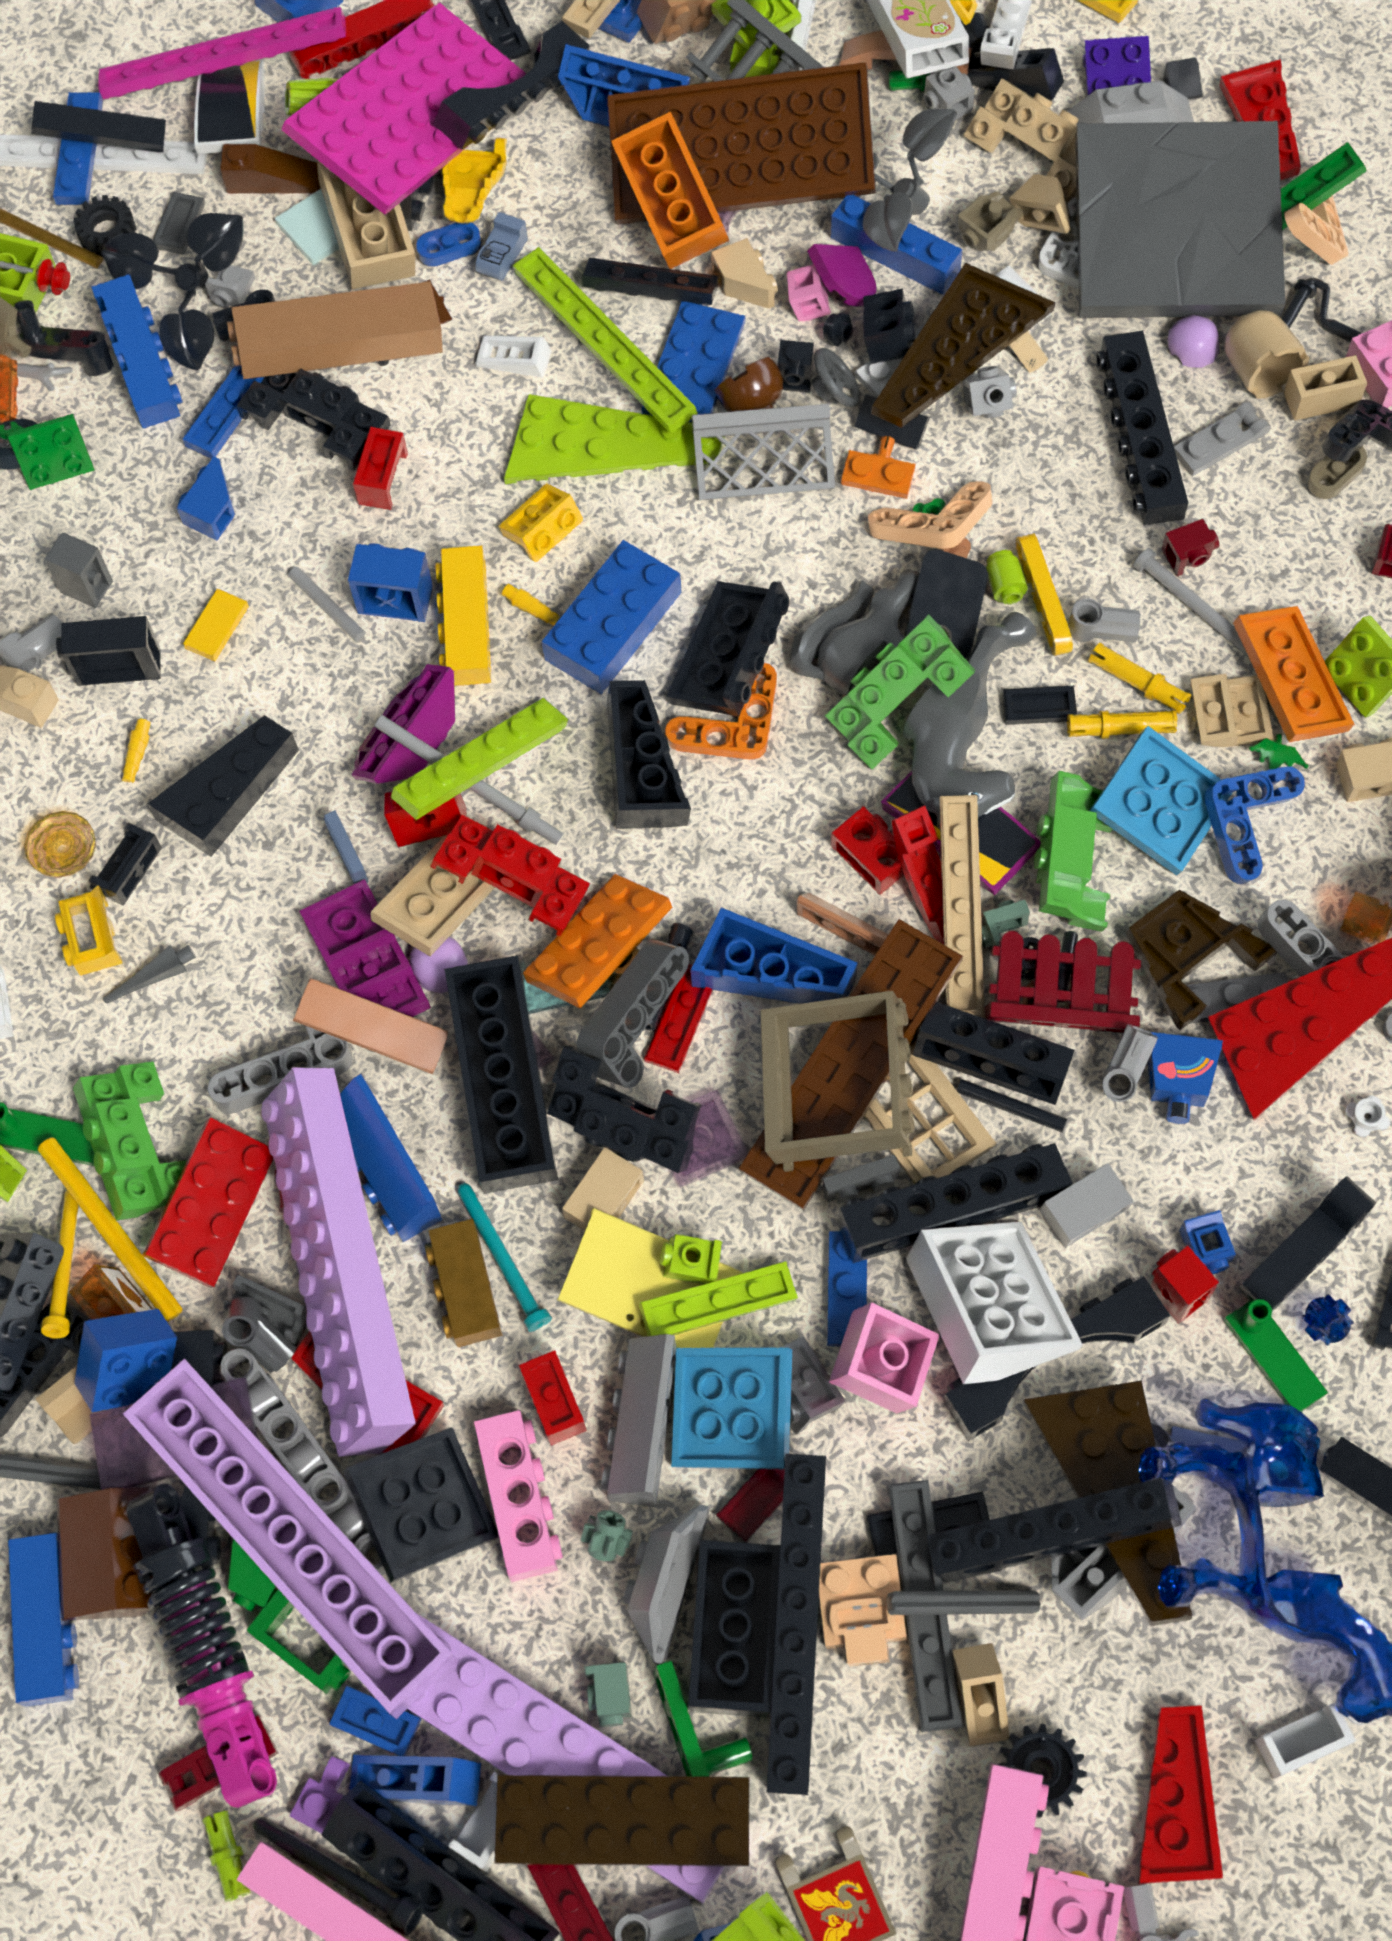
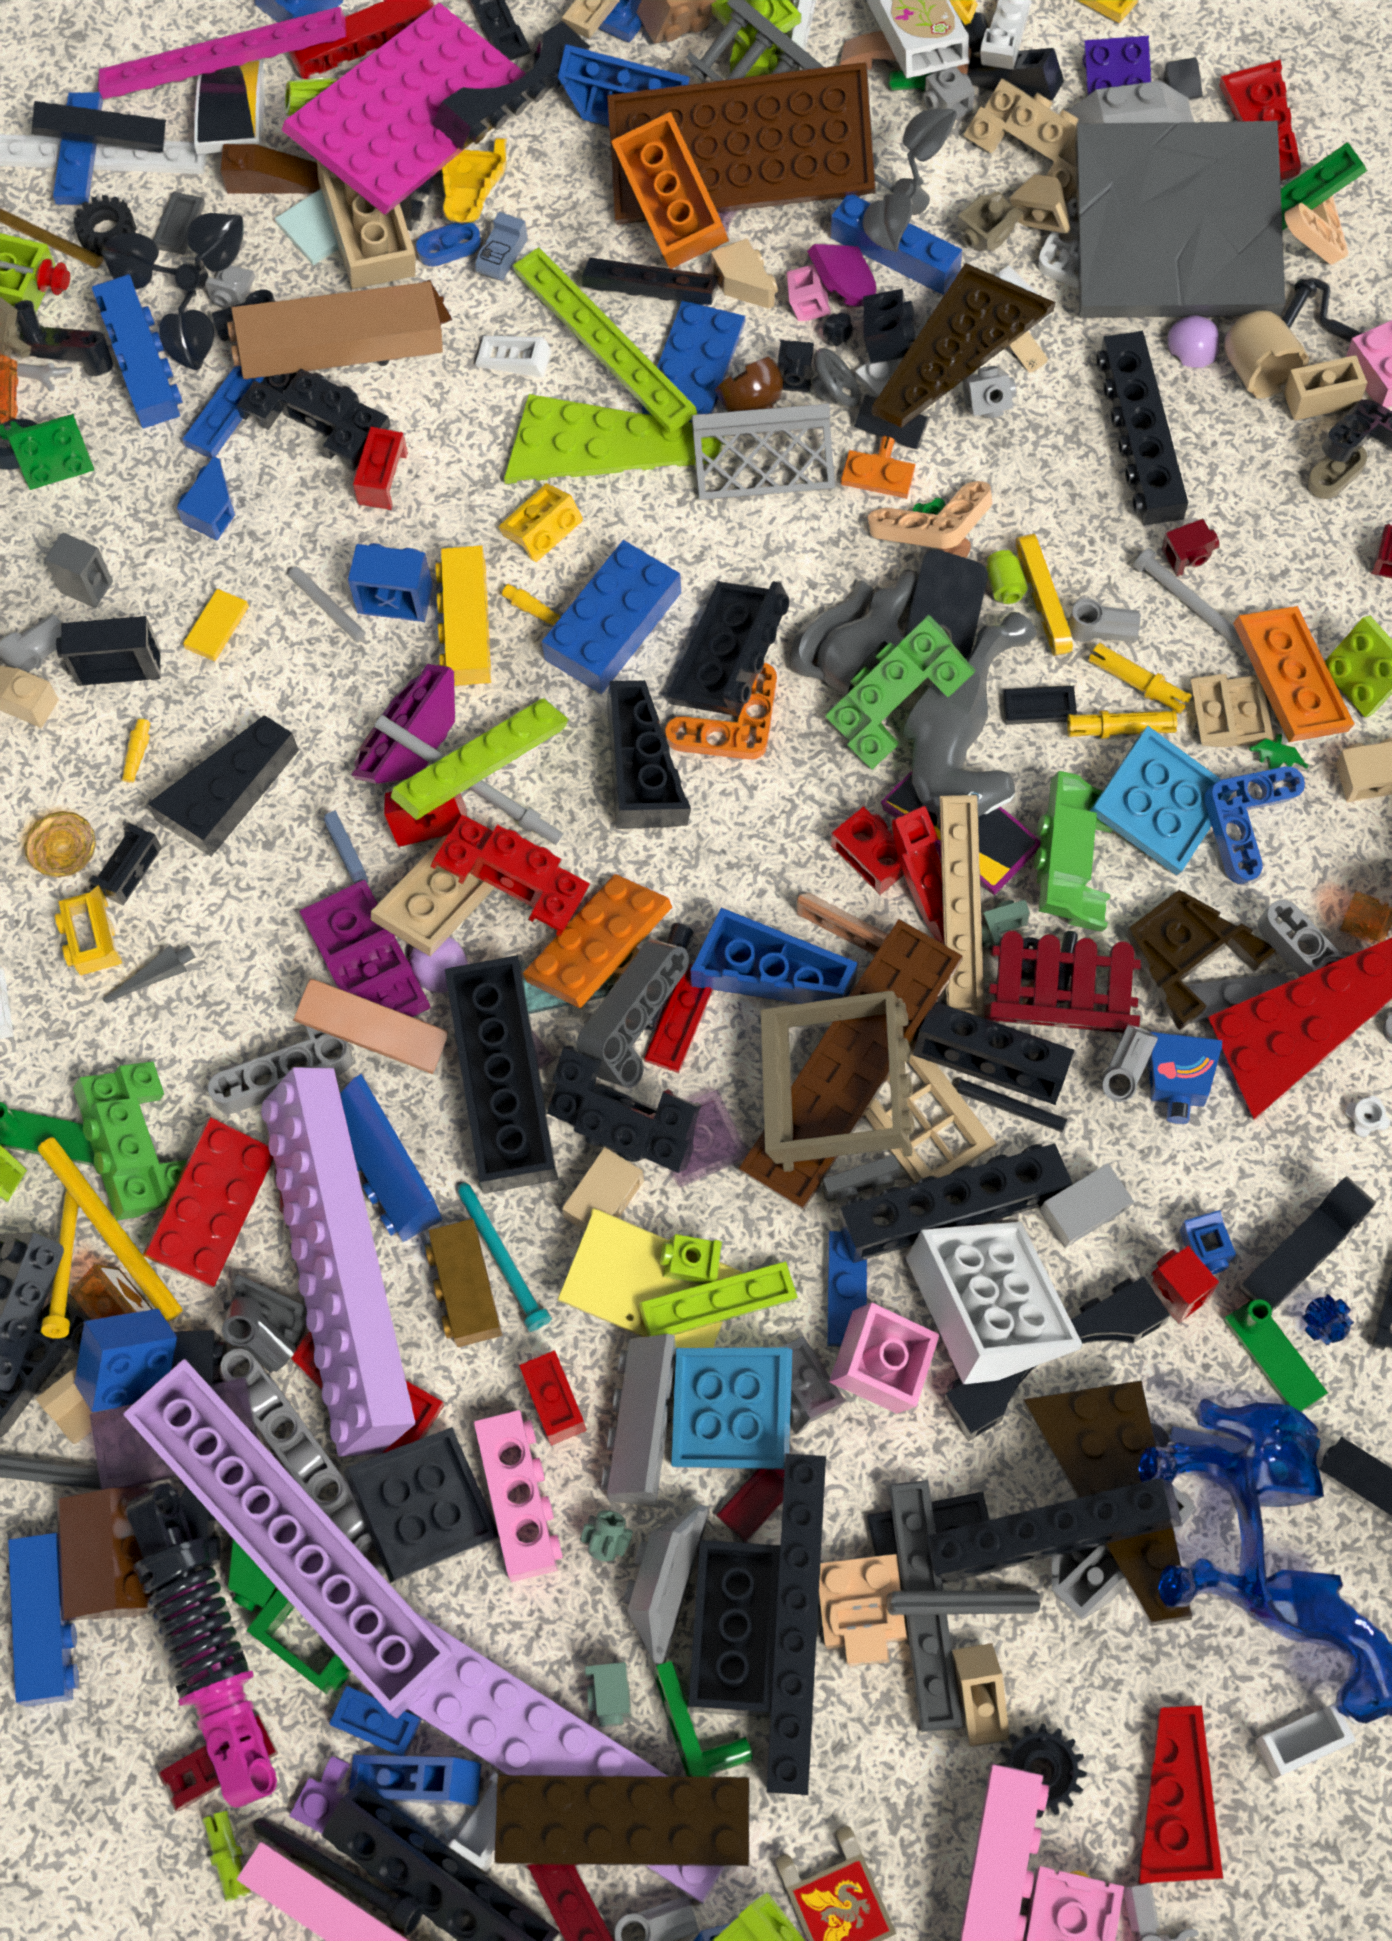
(1221, 439): light grey plate -> none

